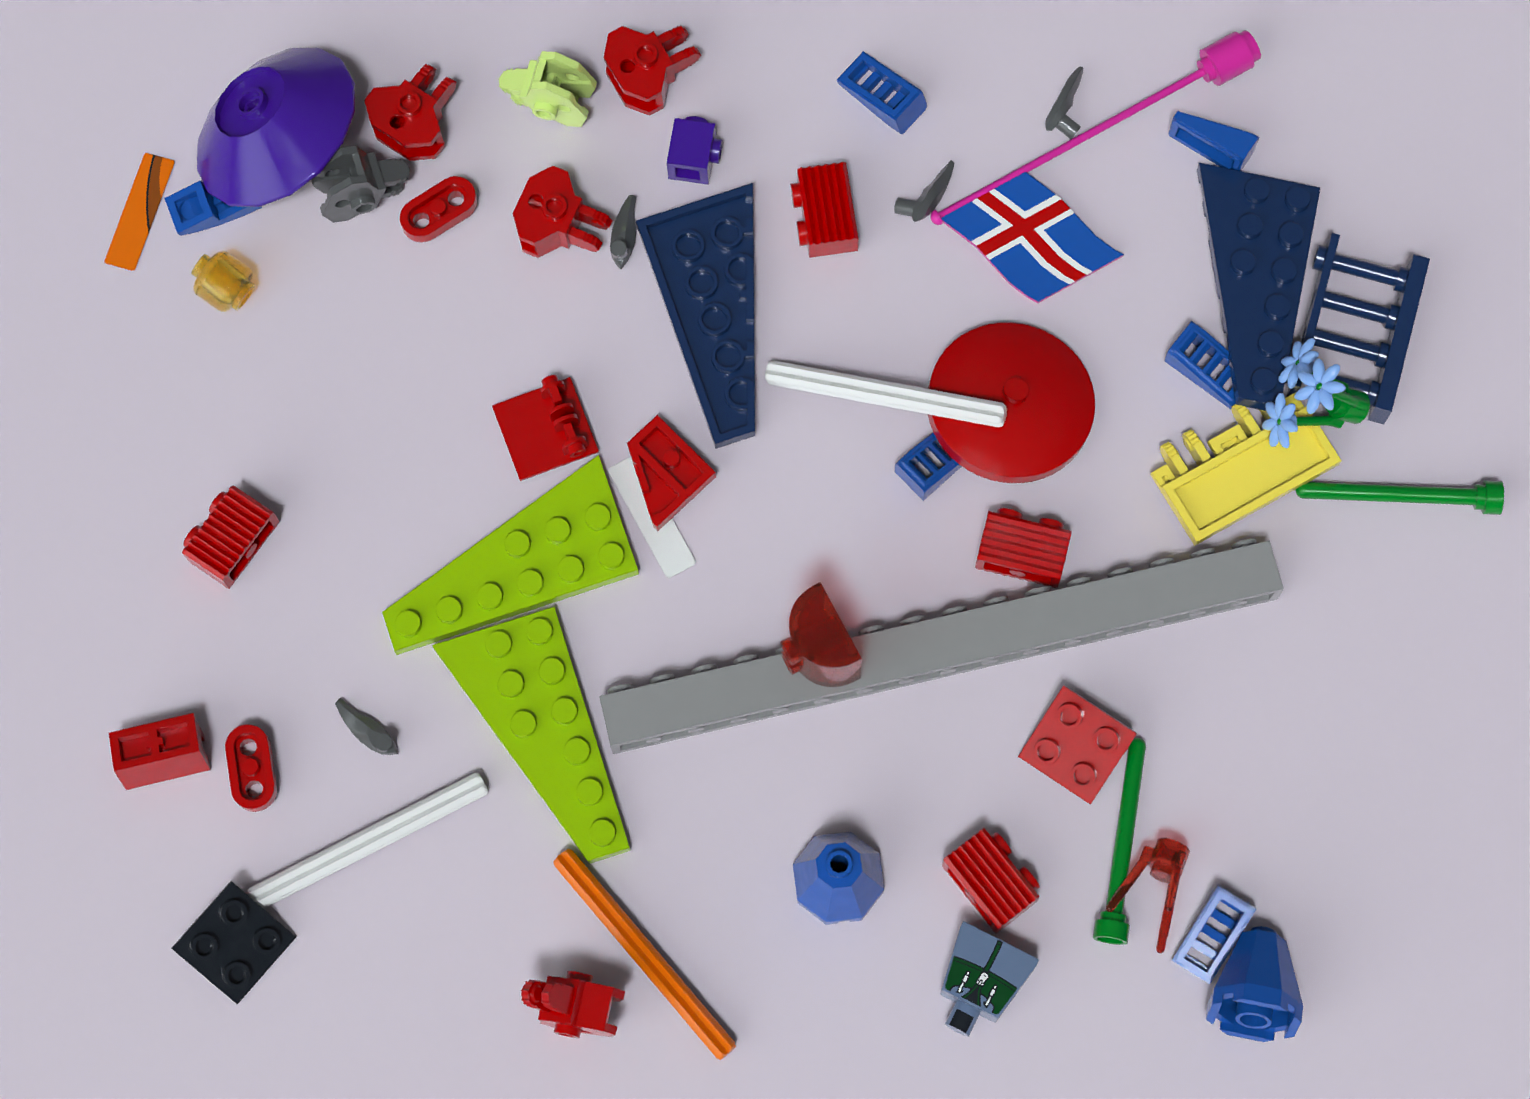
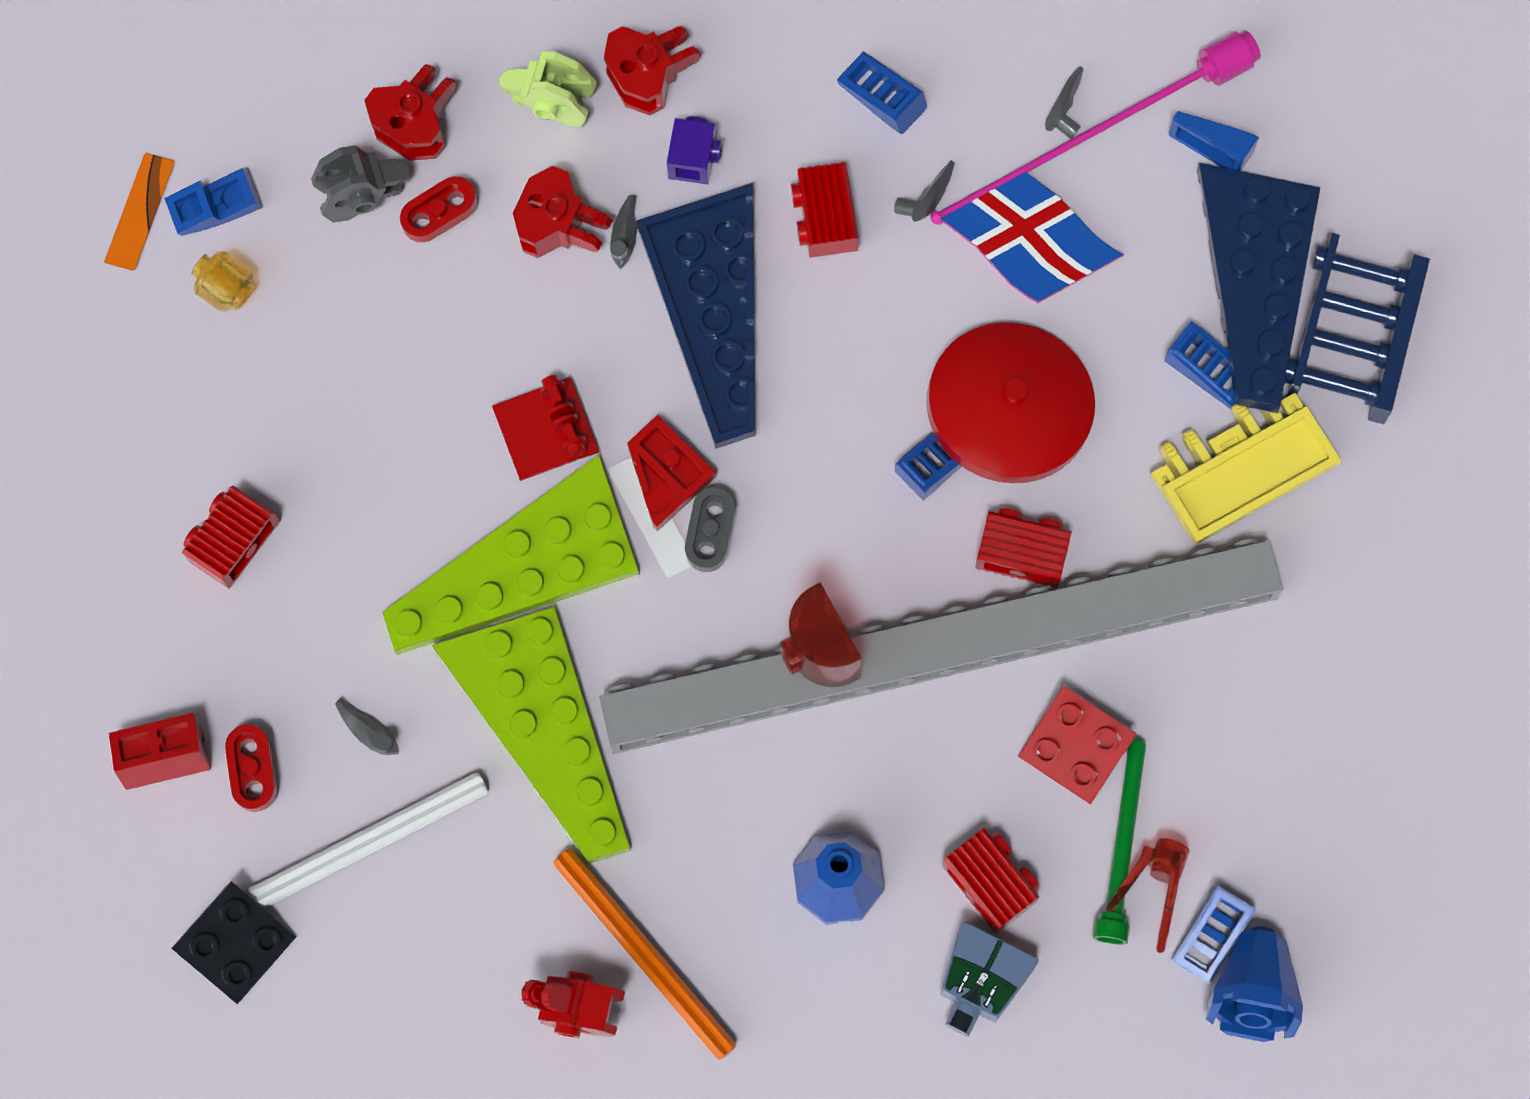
(275, 127): dark purple dish -> none
(709, 530): none -> dark grey plate
(886, 393): white axle -> none
(1335, 395): light blue plant -> none
(1484, 497): green piece -> none

